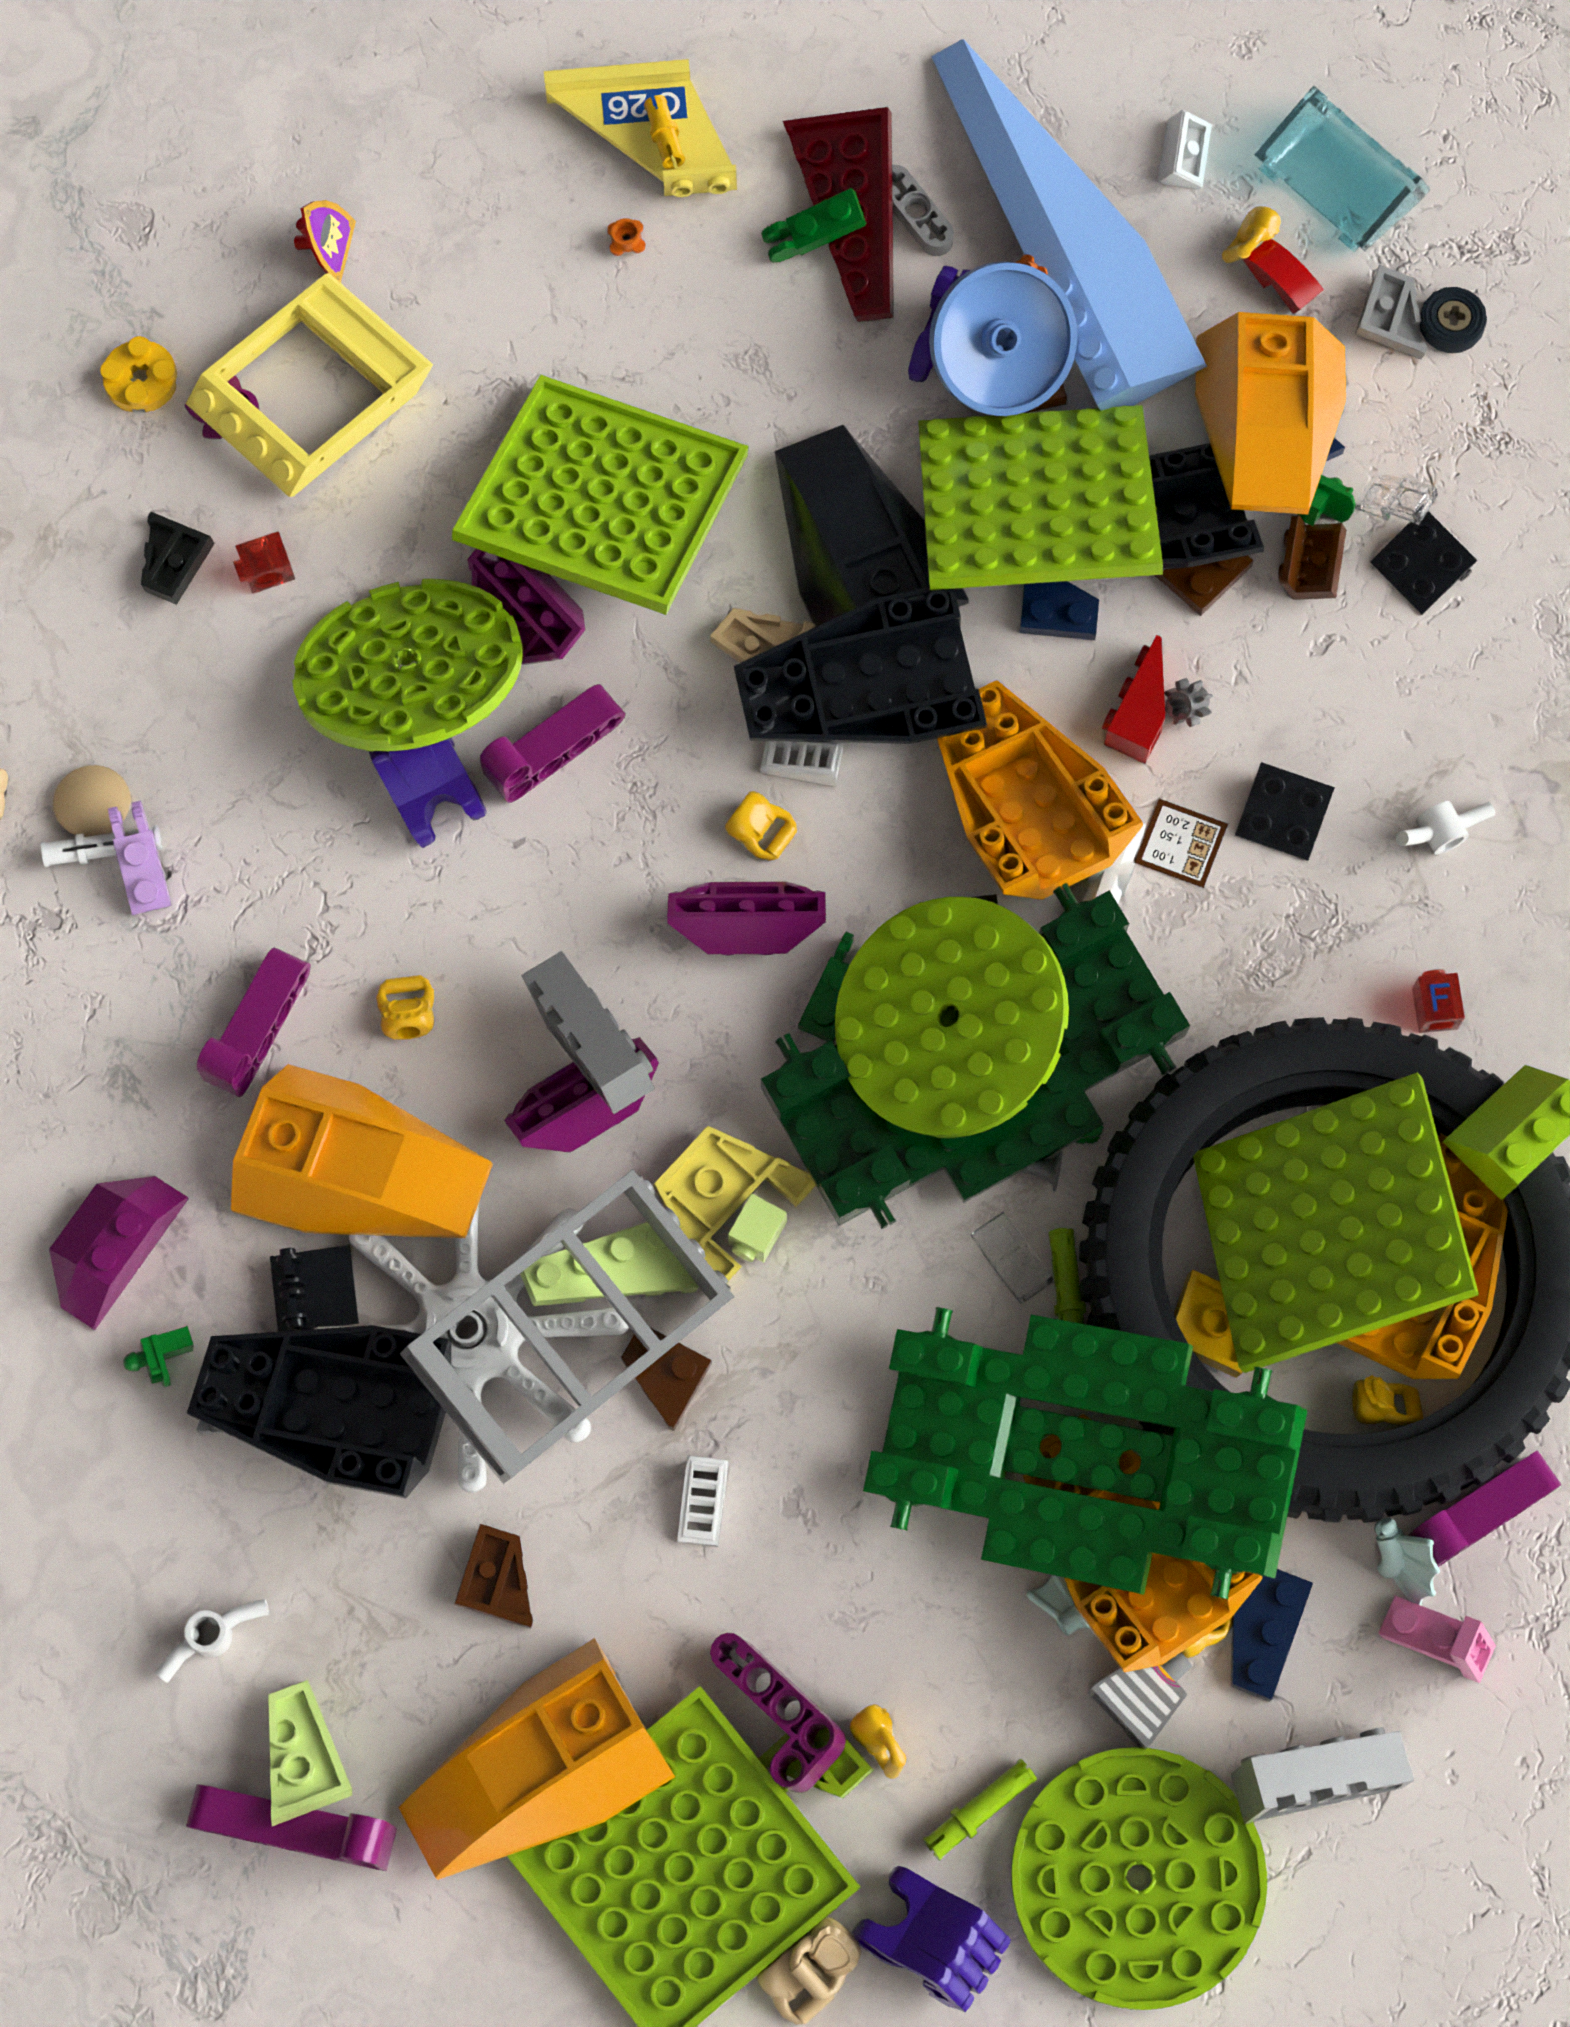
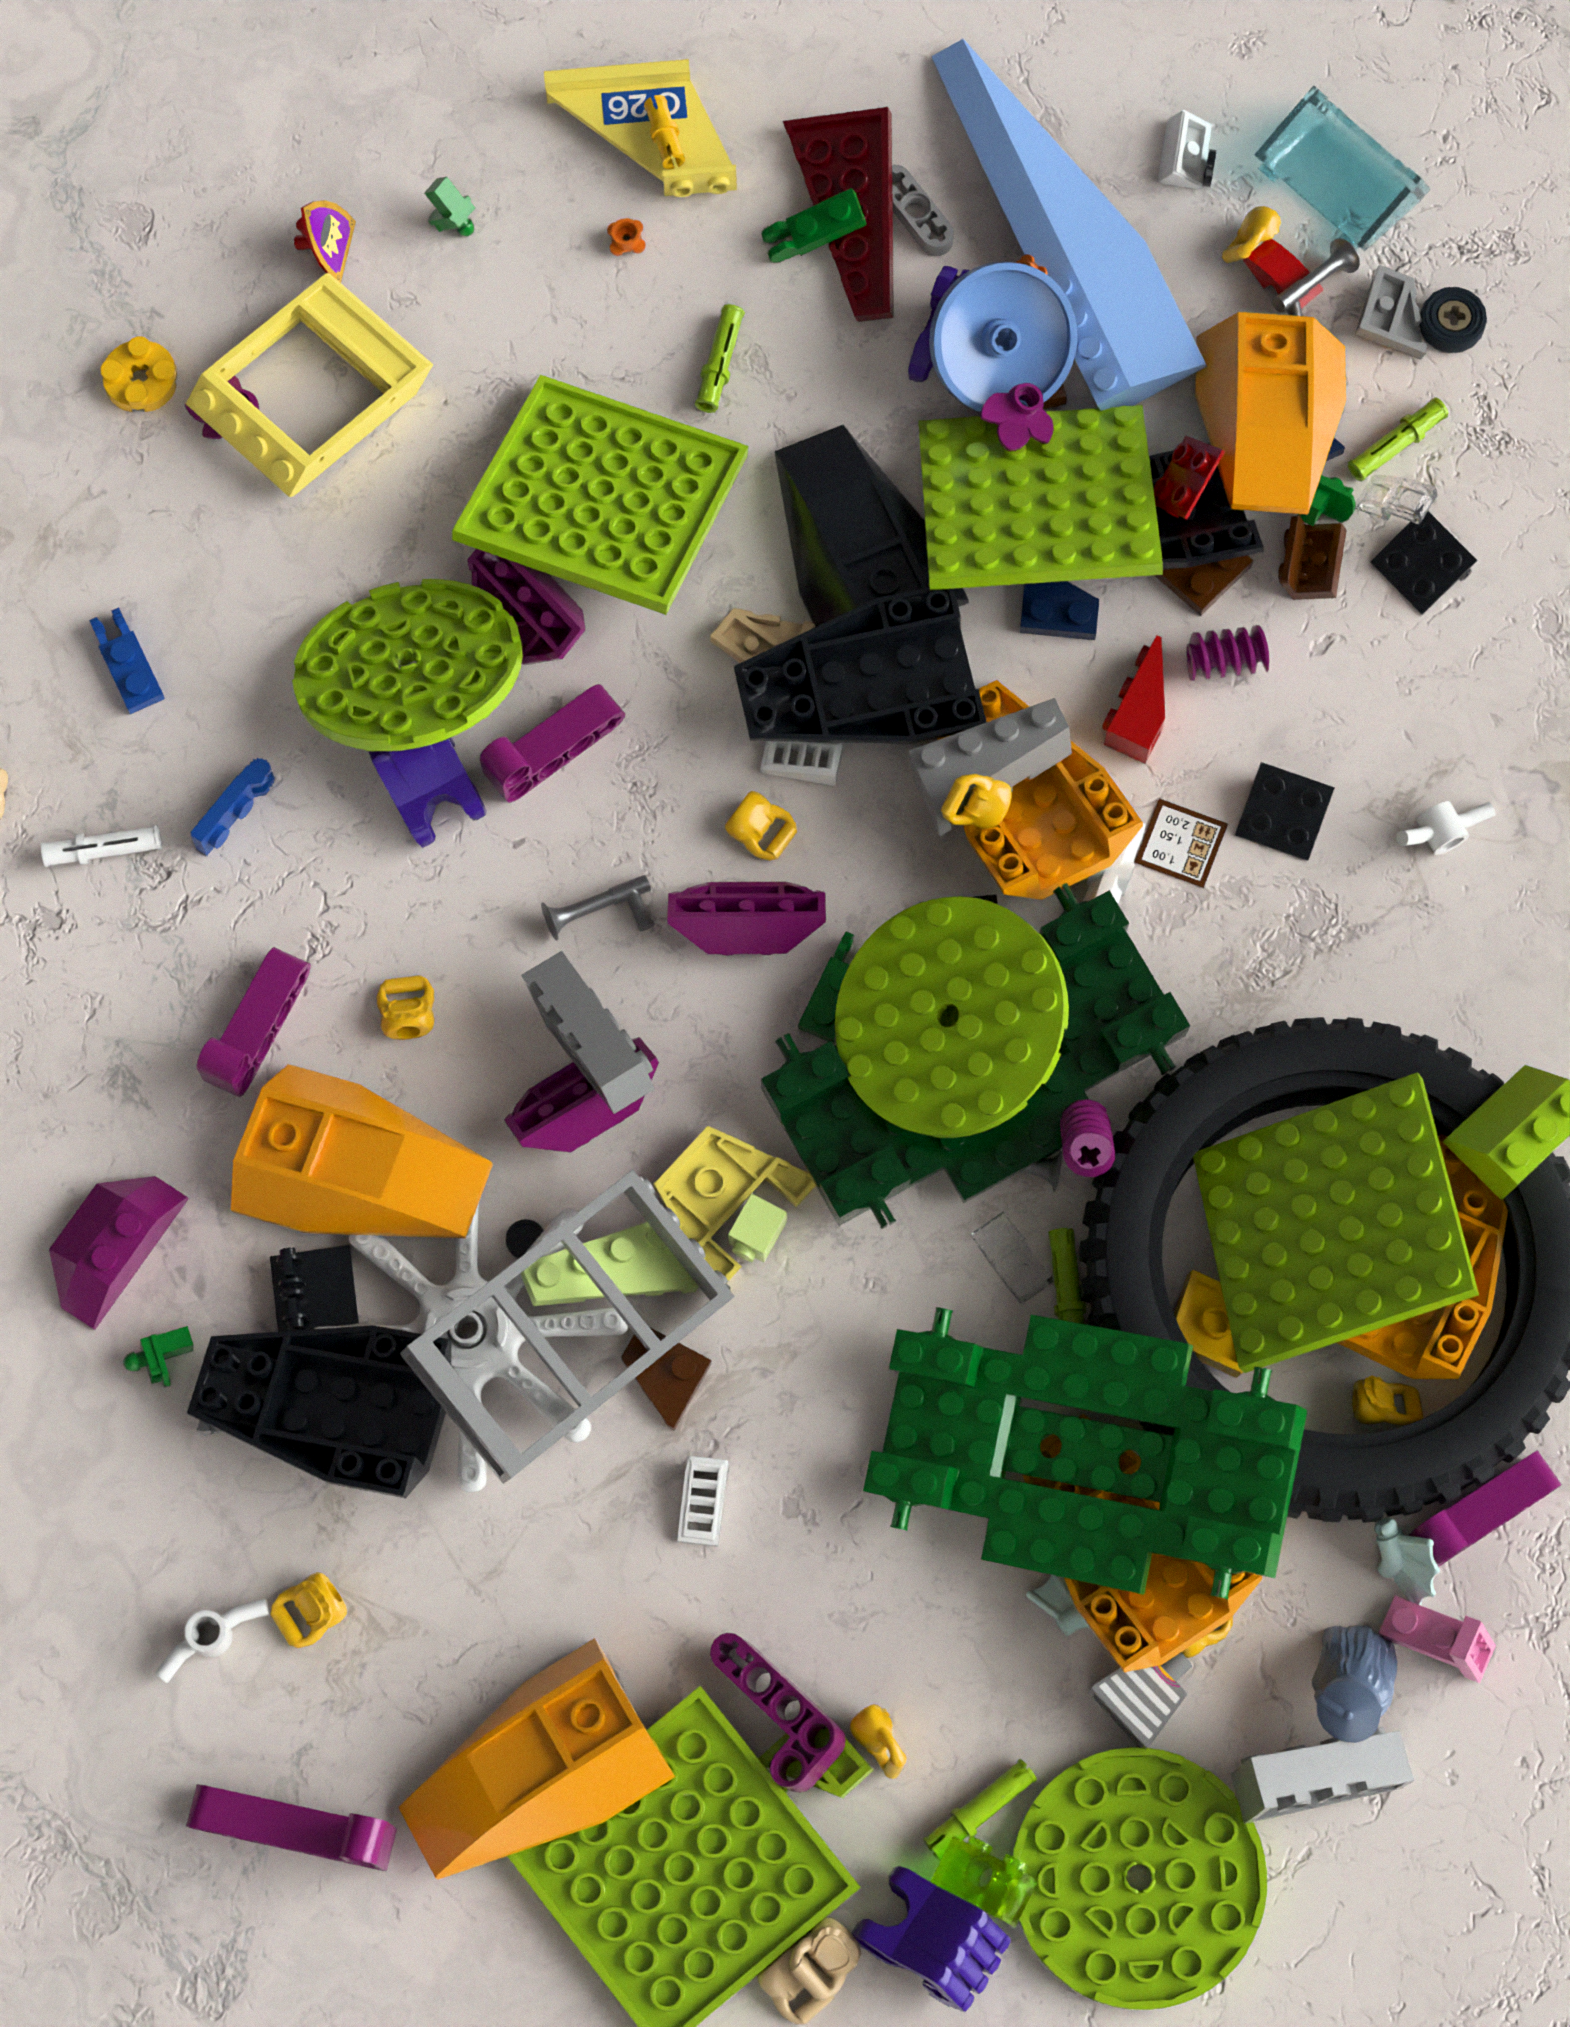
(84, 800): tan dish -> none
(128, 665): none -> blue hinge
(139, 862): lavender hinge -> none
(172, 557): pearl dark grey wing -> none
(232, 804): none -> blue hinge
(263, 563): clear red brick -> none
(302, 1756): yellowish green wing -> none
(318, 1604): none -> yellow piece
(451, 207): none -> piece
(496, 1578): reddish brown wing -> none
(521, 1236): none -> black piece
(631, 890): none -> flat silver piece
(716, 372): none -> lime pin
(985, 806): none -> yellow piece
(1003, 748): none -> light grey wedge
(1003, 1895): none -> clear neon green brick
(1017, 421): none -> magenta plate
(1087, 1138): none -> magenta piece
(1186, 476): none -> red hinge
(1187, 702): flat silver gear -> none
(1209, 168): none -> black piece
(1227, 651): none -> magenta piece
(1265, 1632): dark blue wing -> none
(1342, 257): none -> flat silver piece
(1354, 1681): none -> sand blue hair
(1410, 430): none -> lime pin
(1438, 1001): clear red brick -> none

